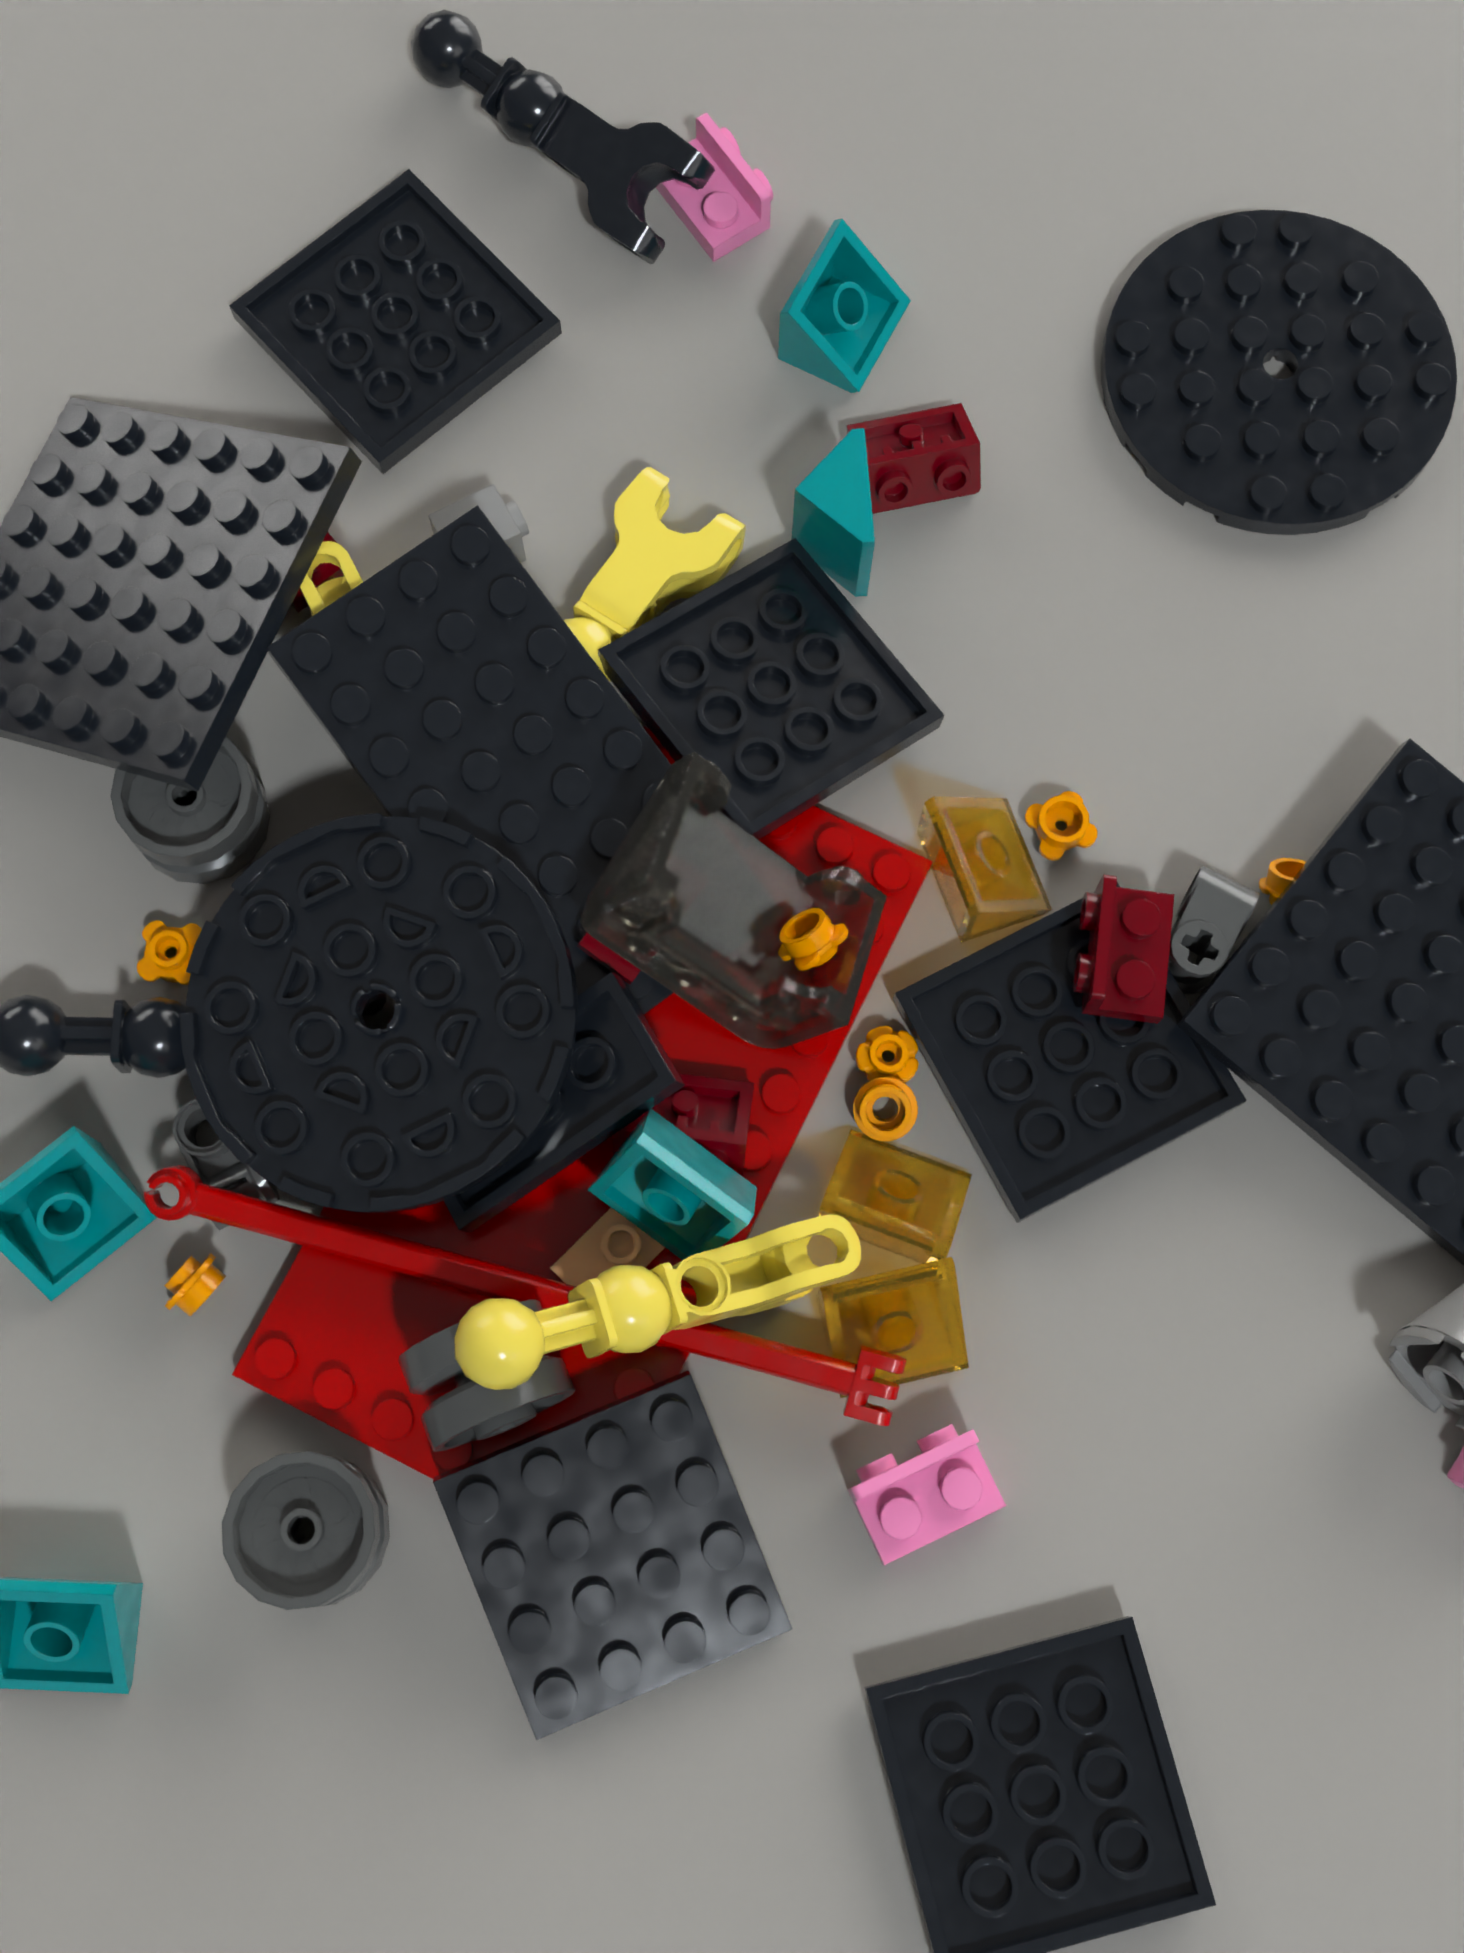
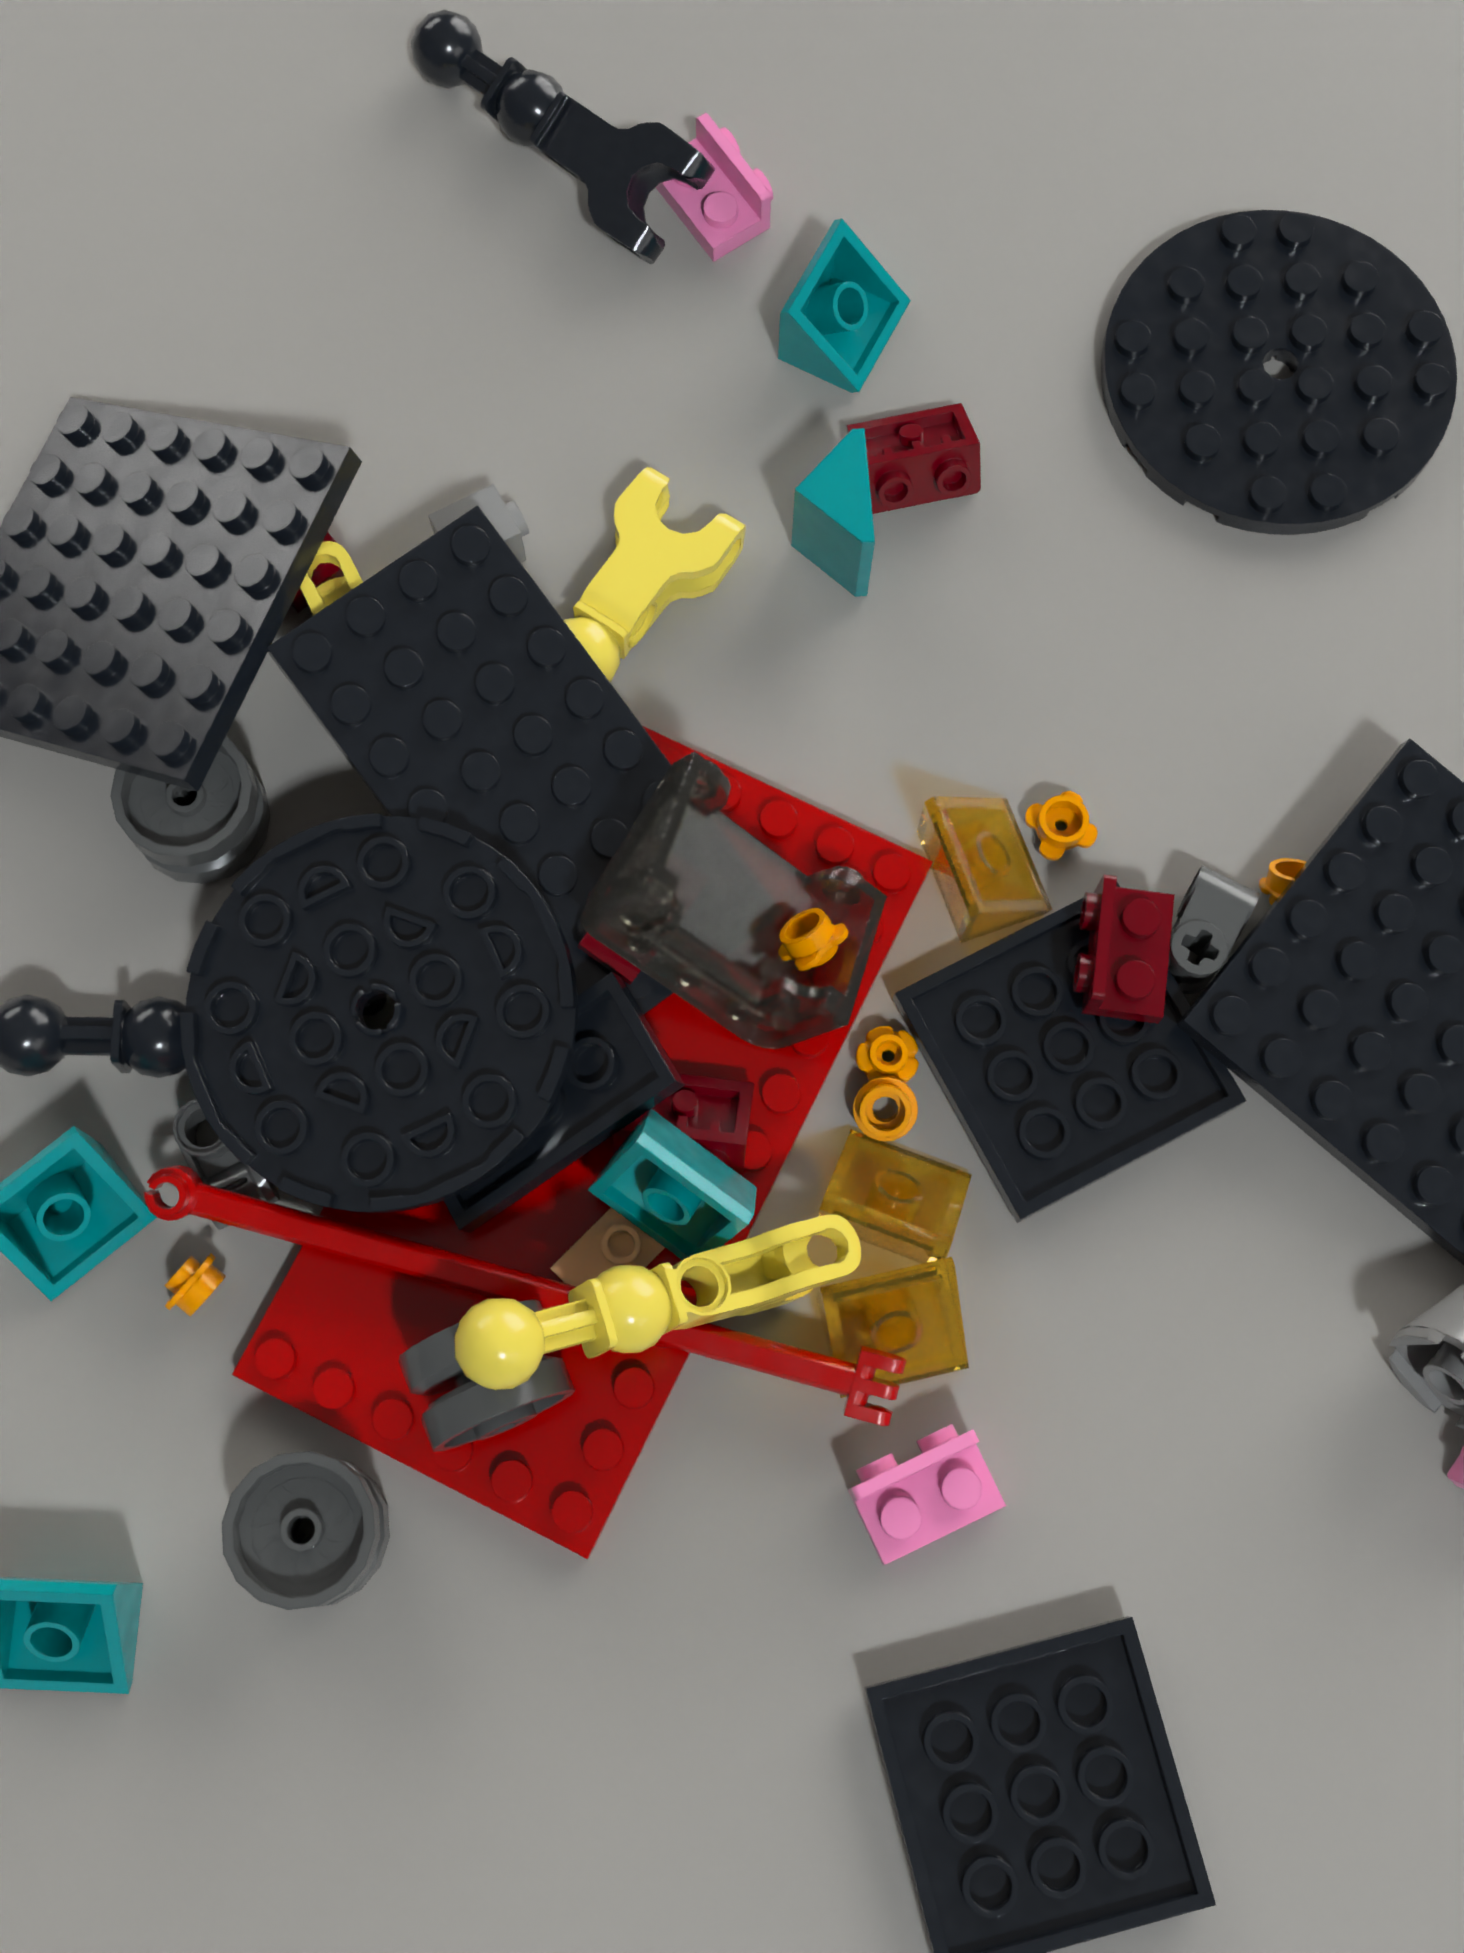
(158, 941): light orange plate -> none
(396, 320): black plate -> none
(612, 1554): black plate -> none
(771, 687): black plate -> none

